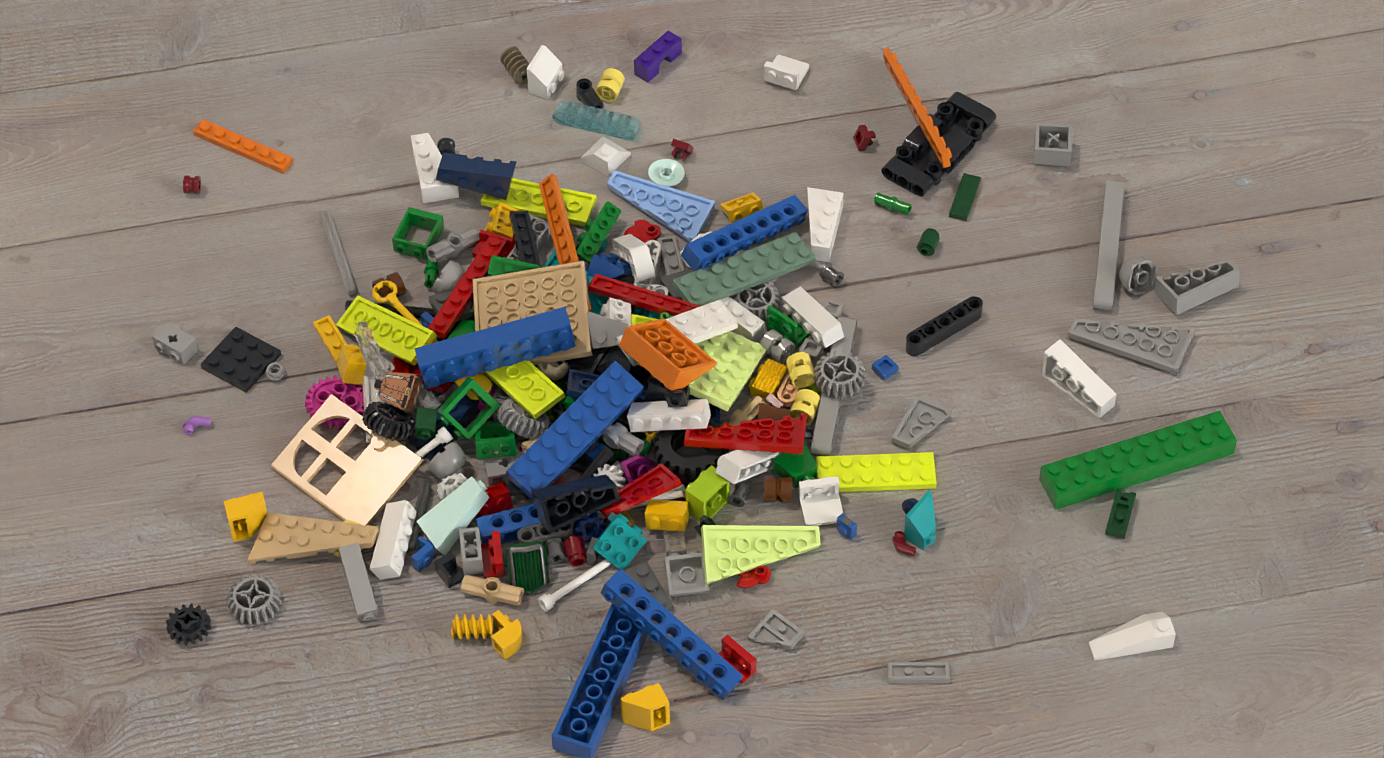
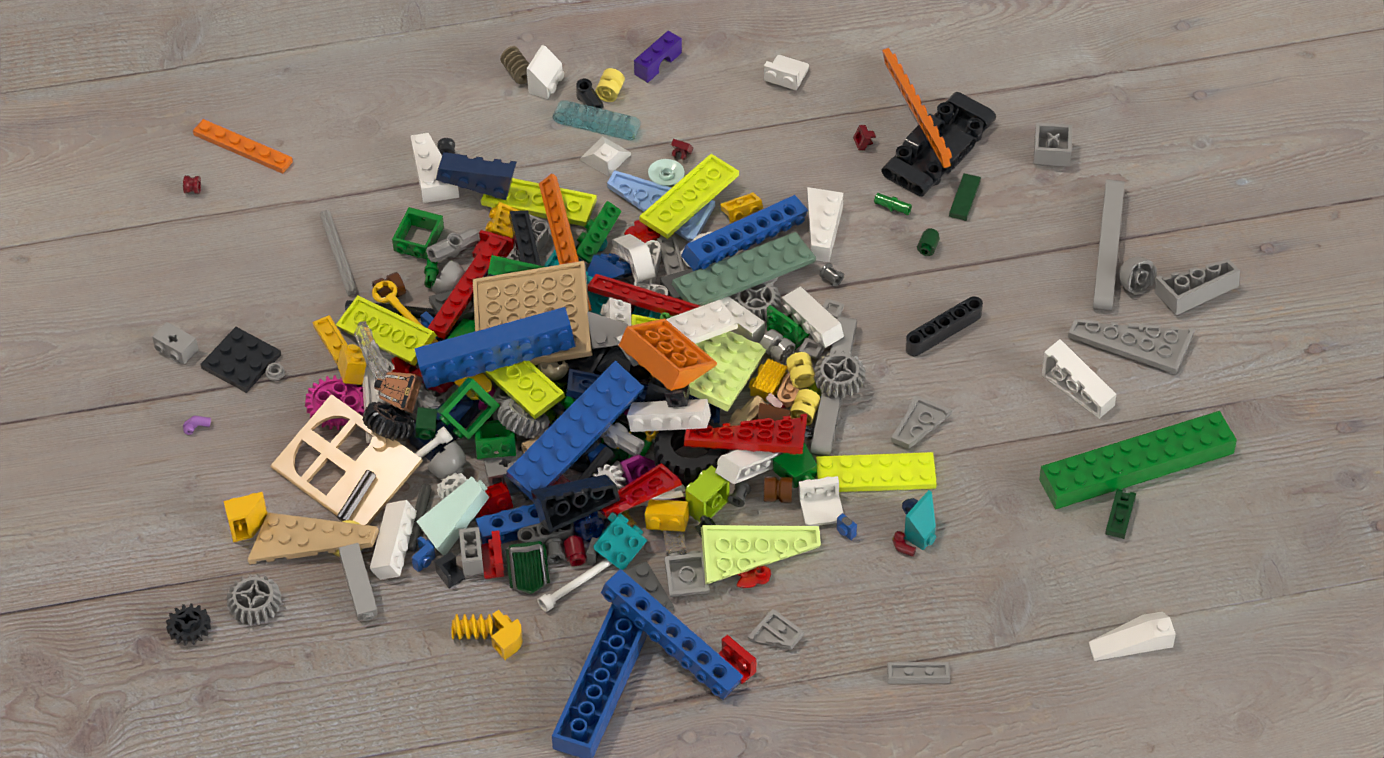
(356, 495): none -> axle
(501, 592): tan piece -> none
(646, 708): yellow slope -> none
(689, 196): none -> neon yellow plate
(885, 367): blue plate -> none

